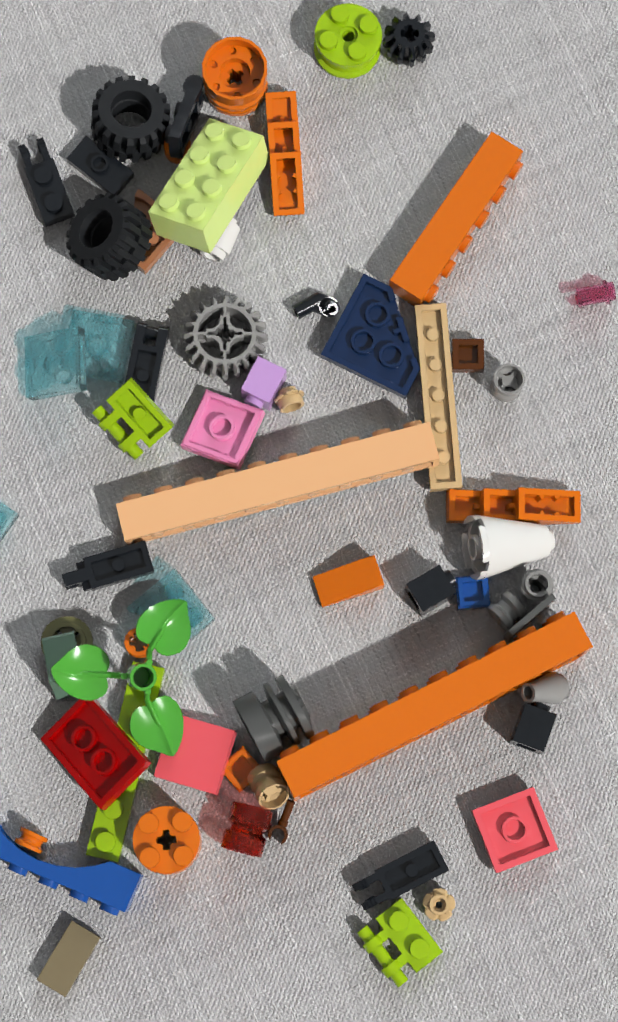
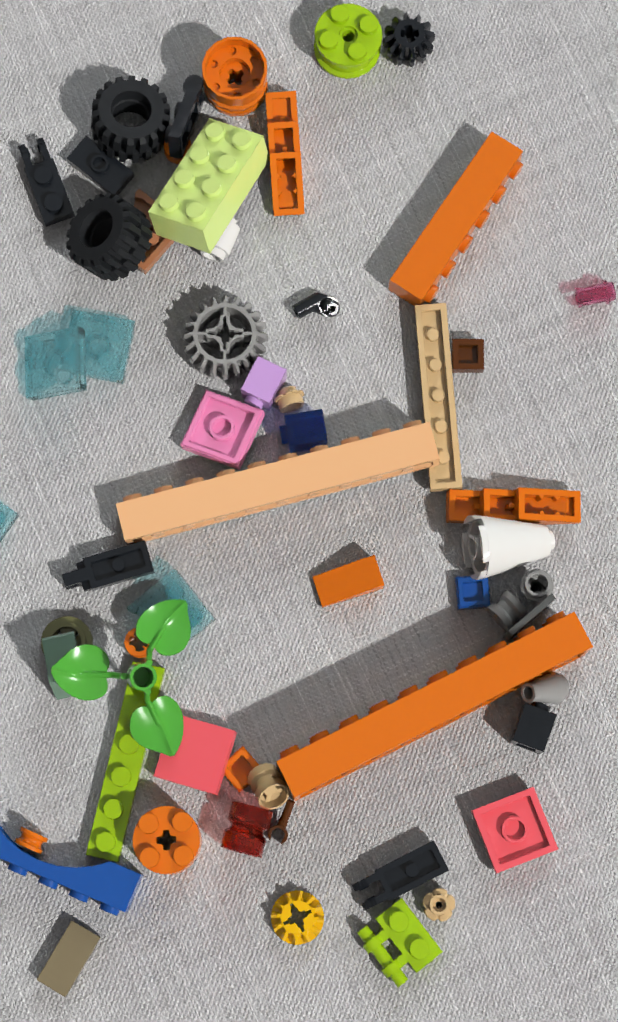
(95, 752): red plate -> none
(139, 413): lime plate -> none
(147, 360): black plate -> none
(274, 718): dark grey wheel -> none
(282, 911): none -> yellow gear
(303, 430): none -> clear blue brick
(374, 339): dark blue plate -> none
(431, 589): black brick -> none
(512, 378): light grey wheel -> none

